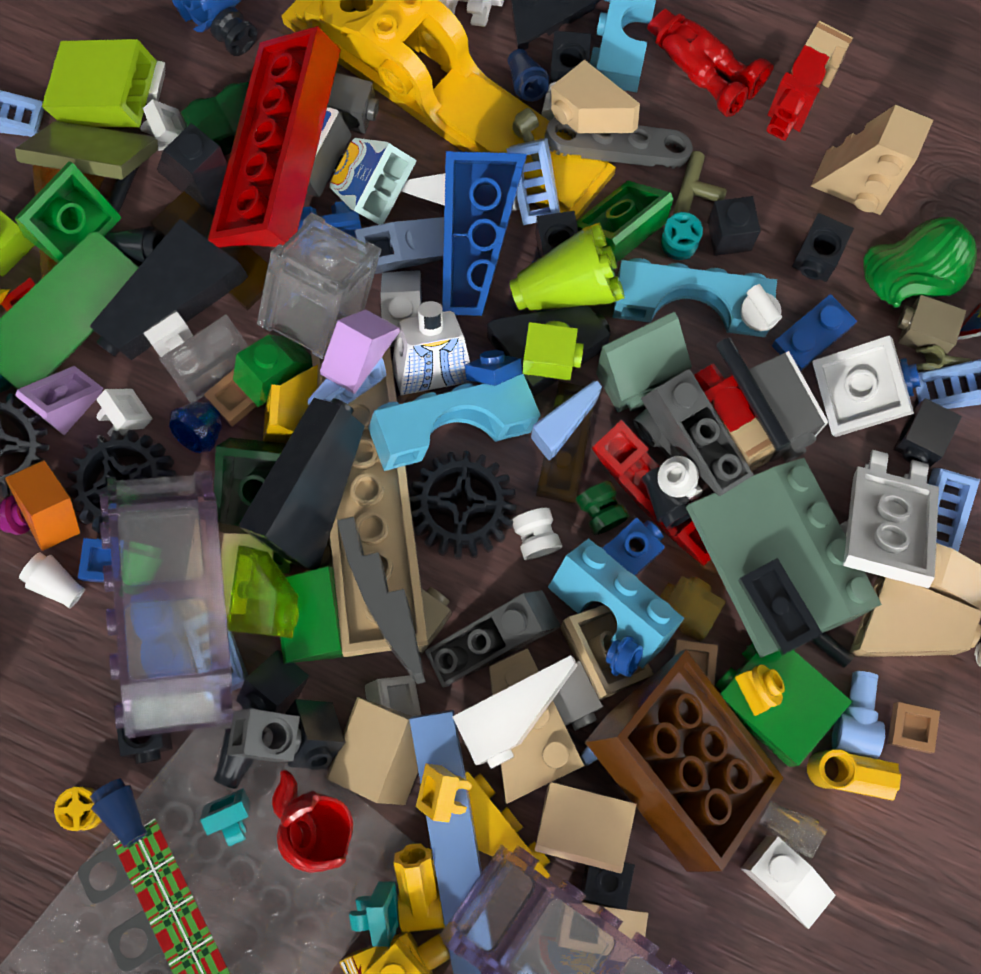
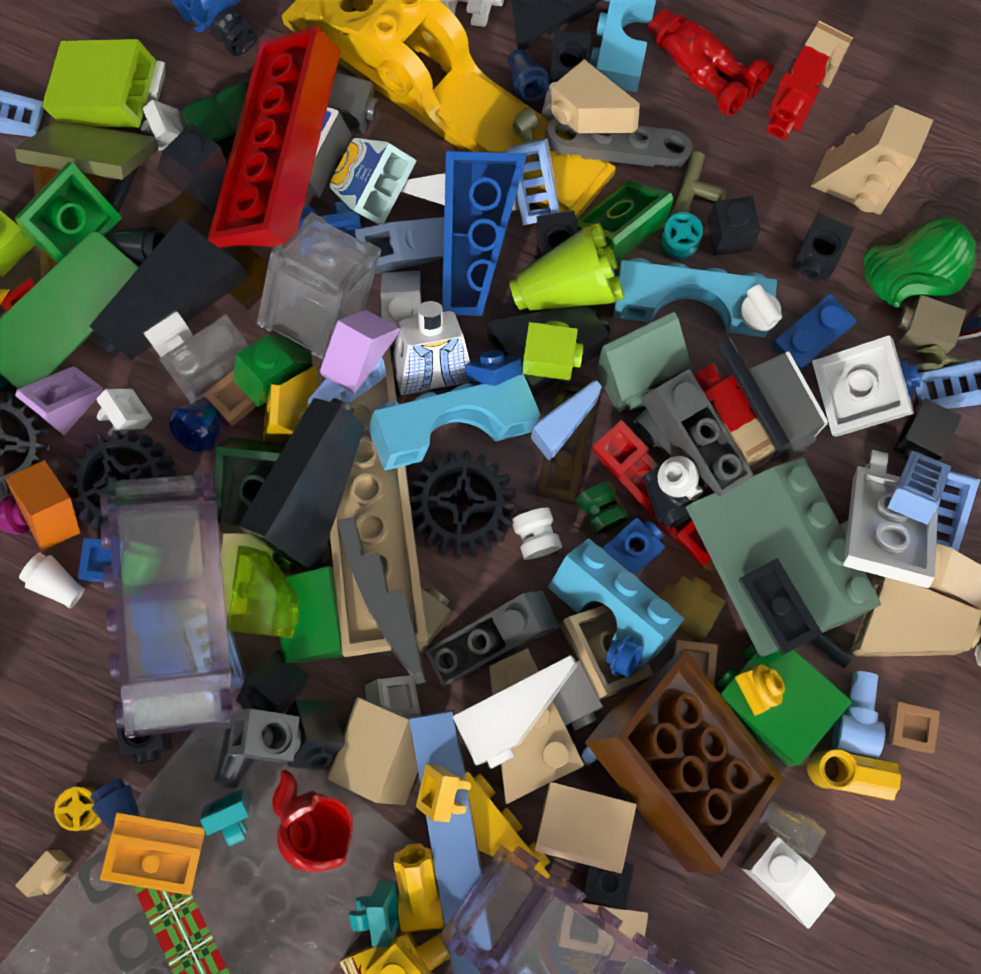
(45, 874): none -> tan plate
(153, 854): none -> light orange plate
(919, 487): none -> light blue slope

